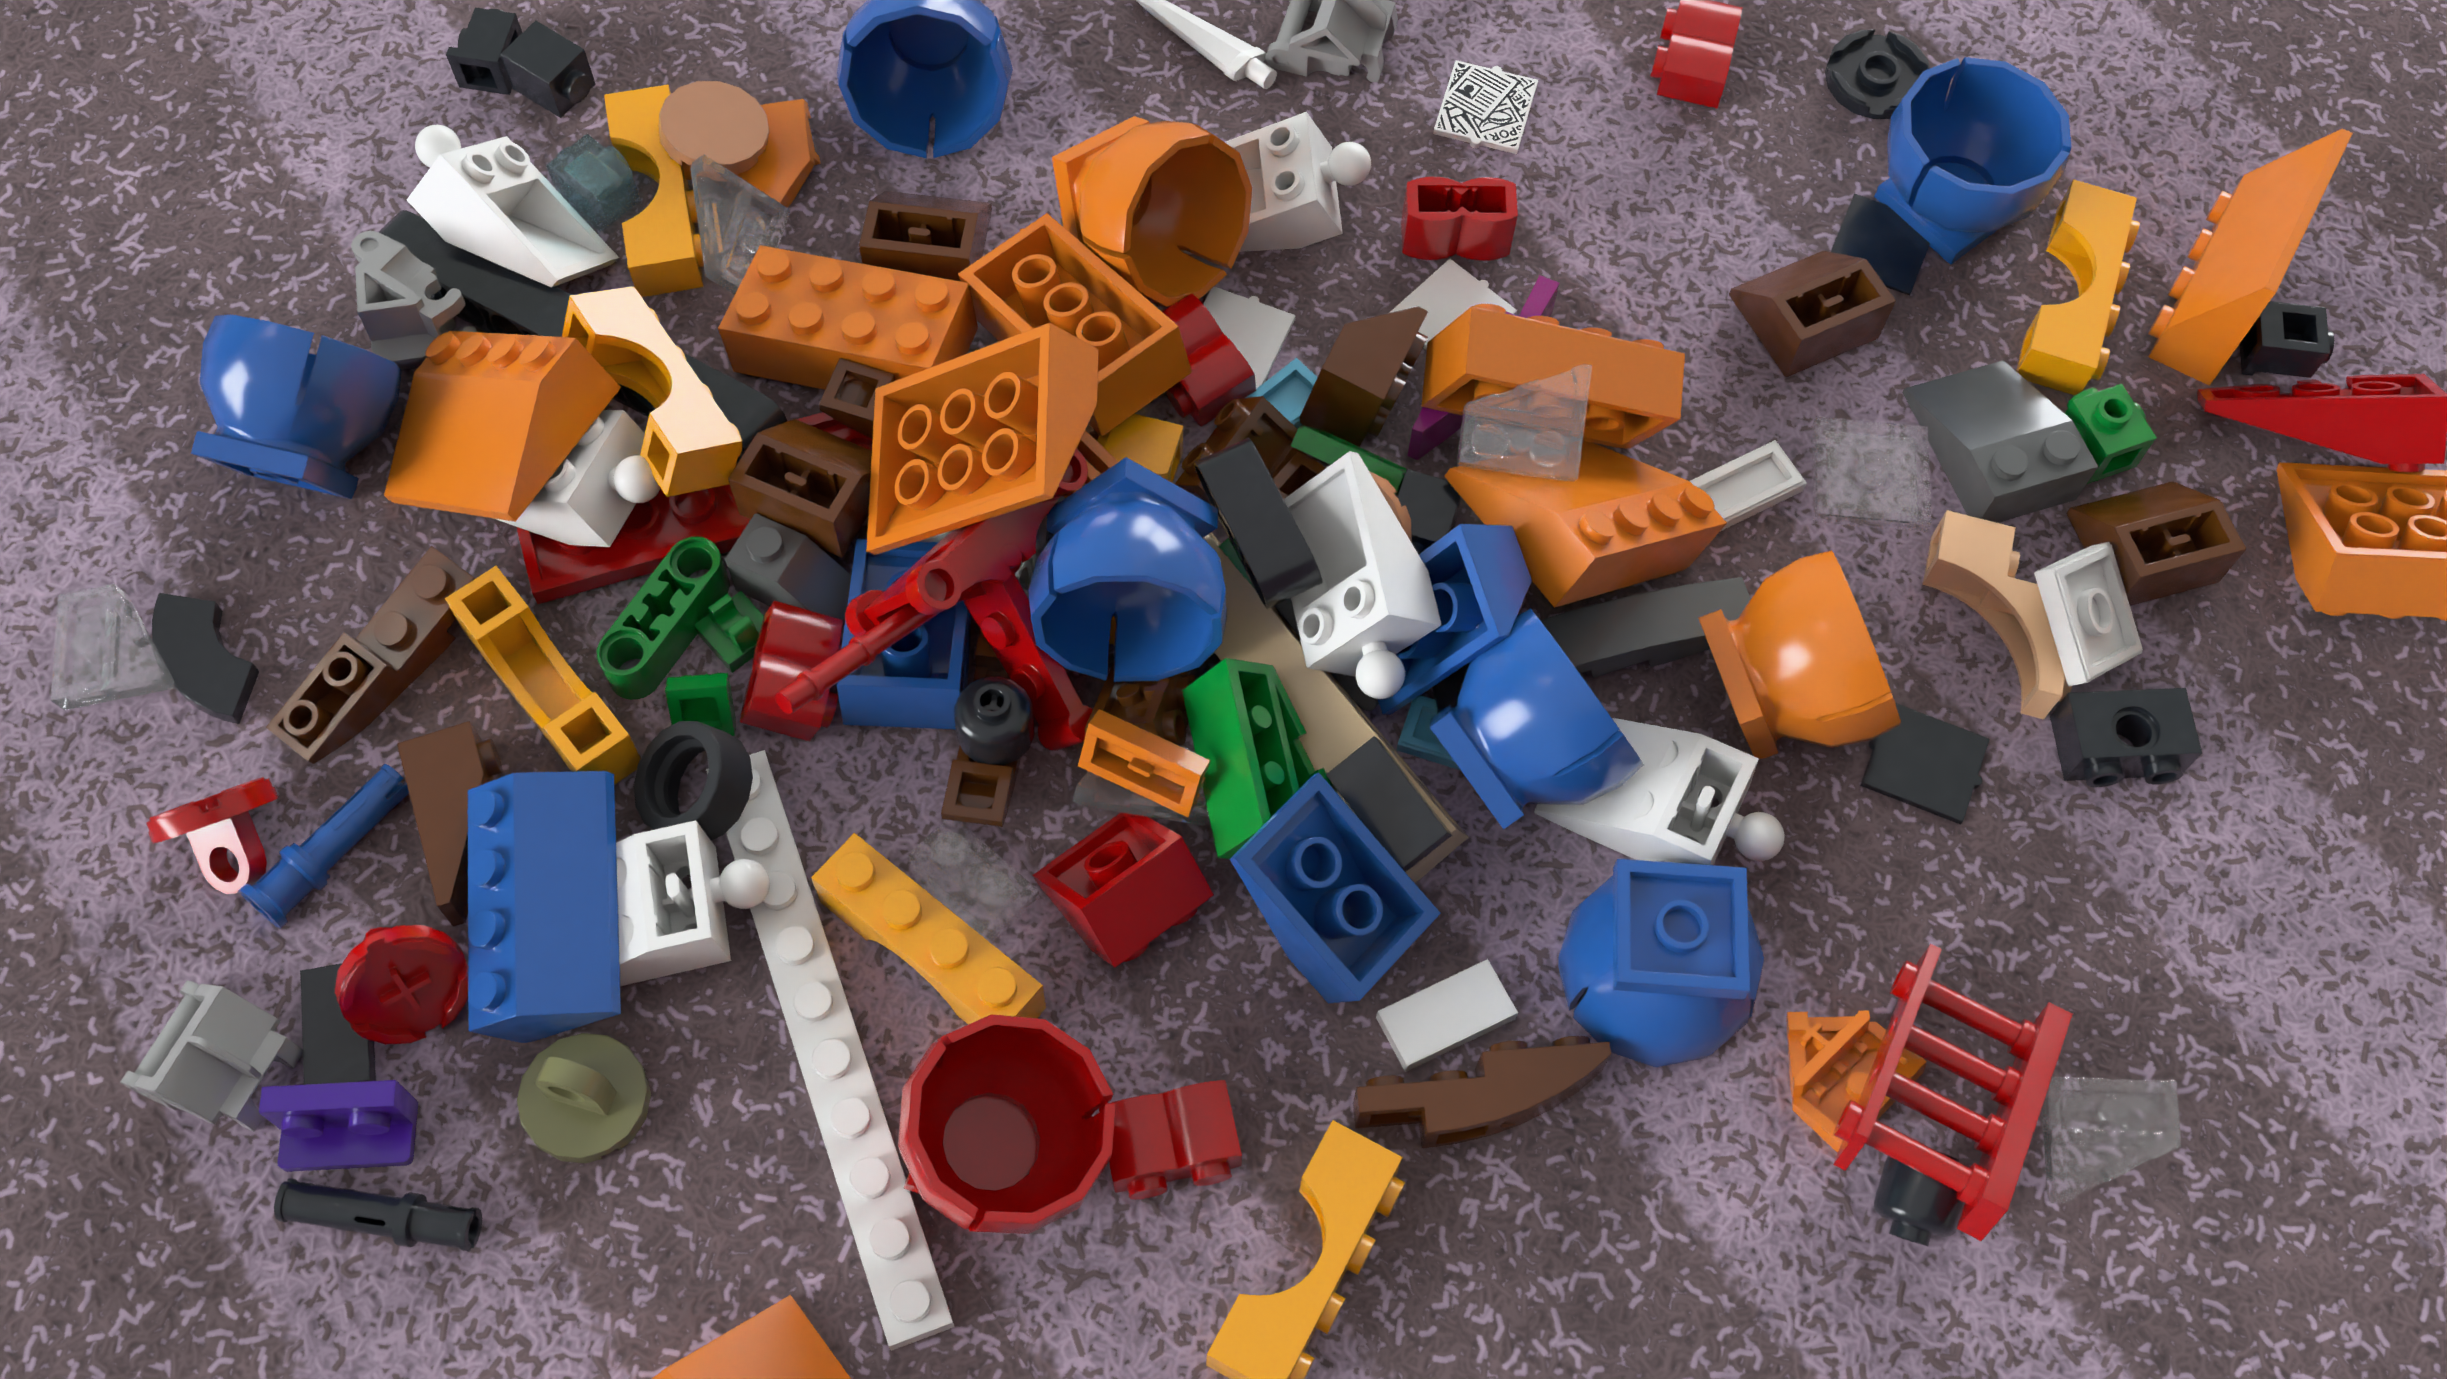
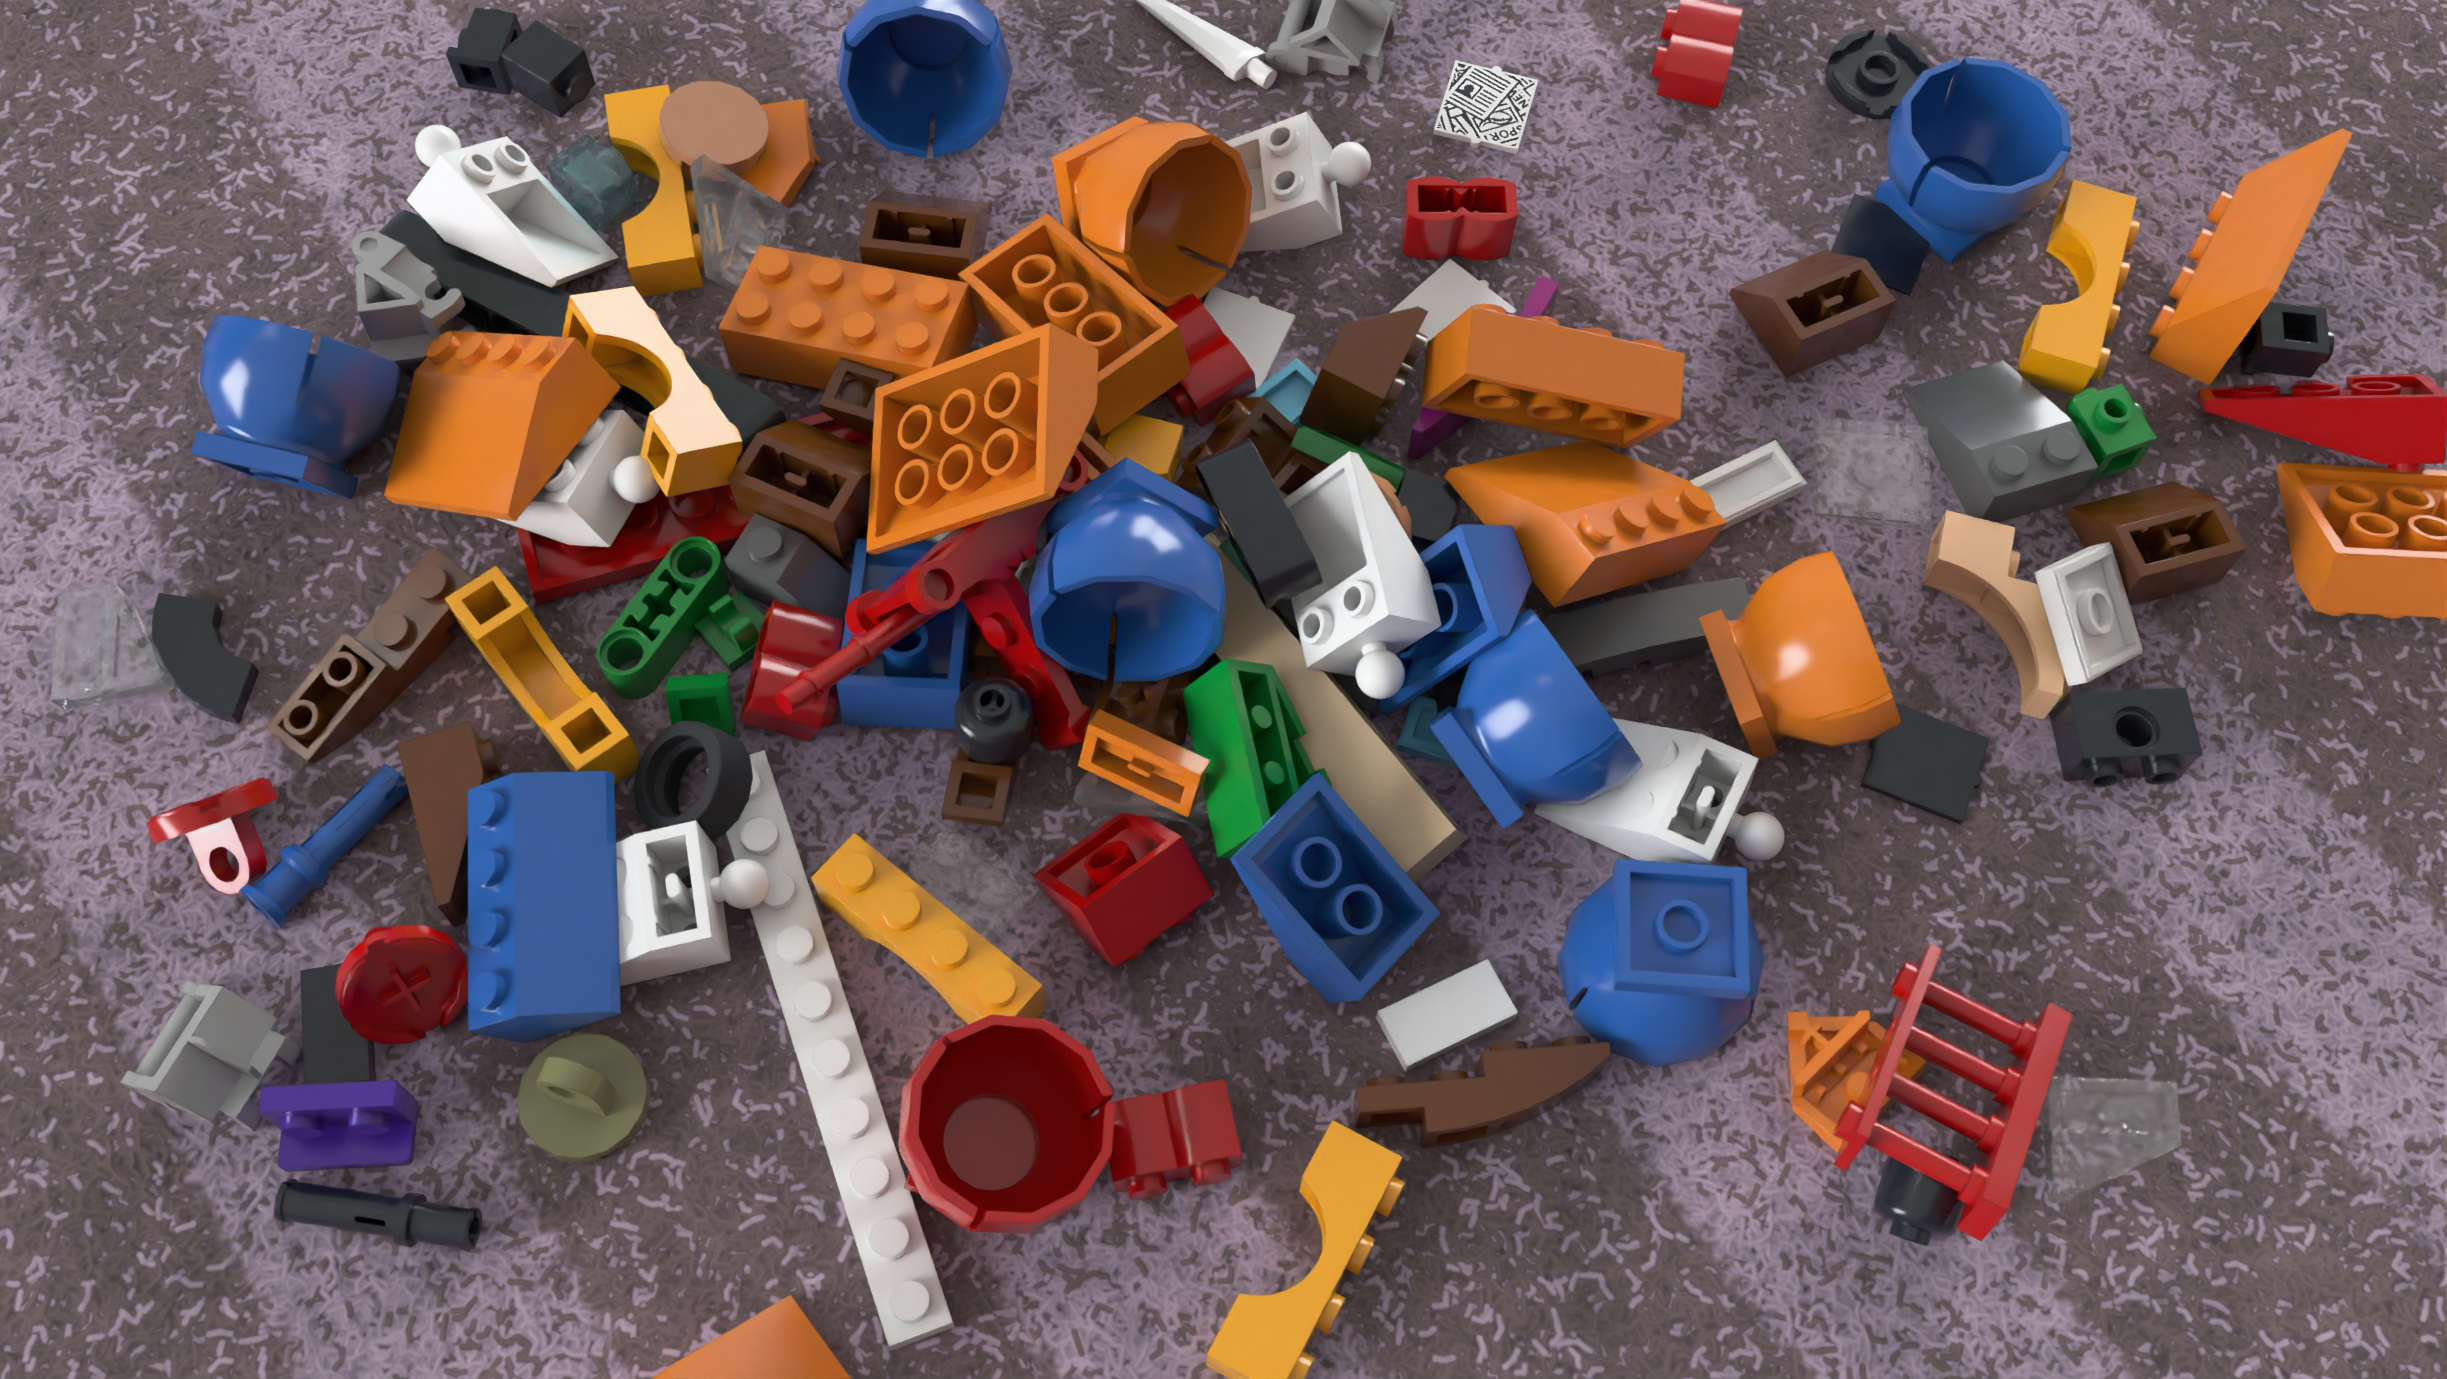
(1389, 804): black tile -> none
(1529, 428): clear wing -> none

